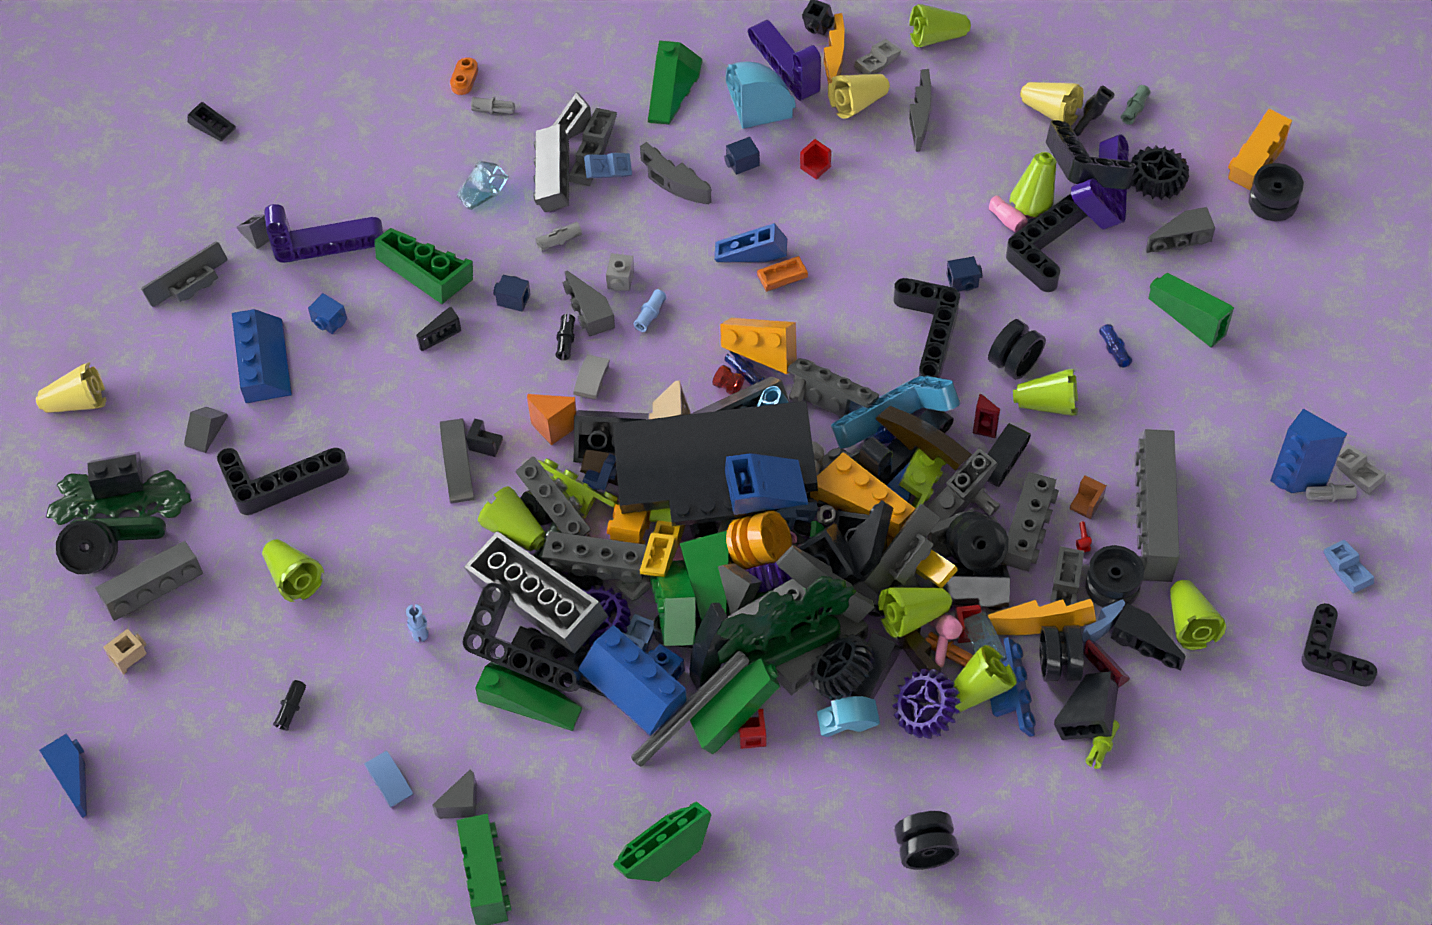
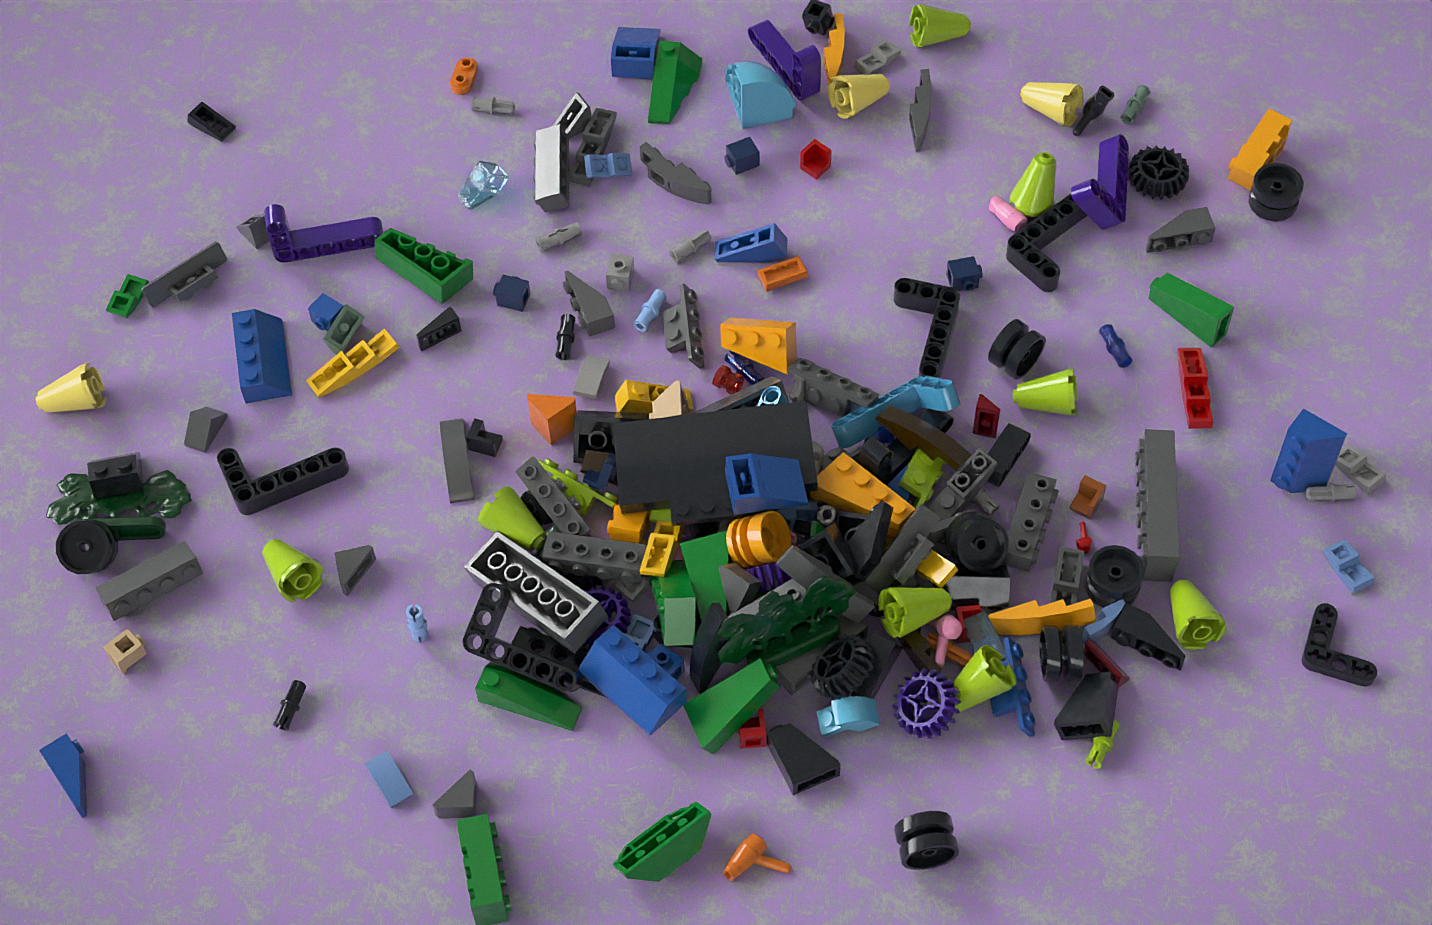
(128, 297): none -> green slope
(343, 329): none -> sand green slope
(349, 366): none -> yellow slope
(353, 565): none -> dark grey slope
(634, 52): none -> blue slope
(639, 396): none -> yellow slope
(682, 327): none -> dark grey bracket
(689, 246): none -> light grey axle
(690, 708): dark grey axle -> none
(751, 852): none -> orange piece
(800, 758): none -> black slope
(1081, 167): black beam -> none
(1195, 388): none -> red slope

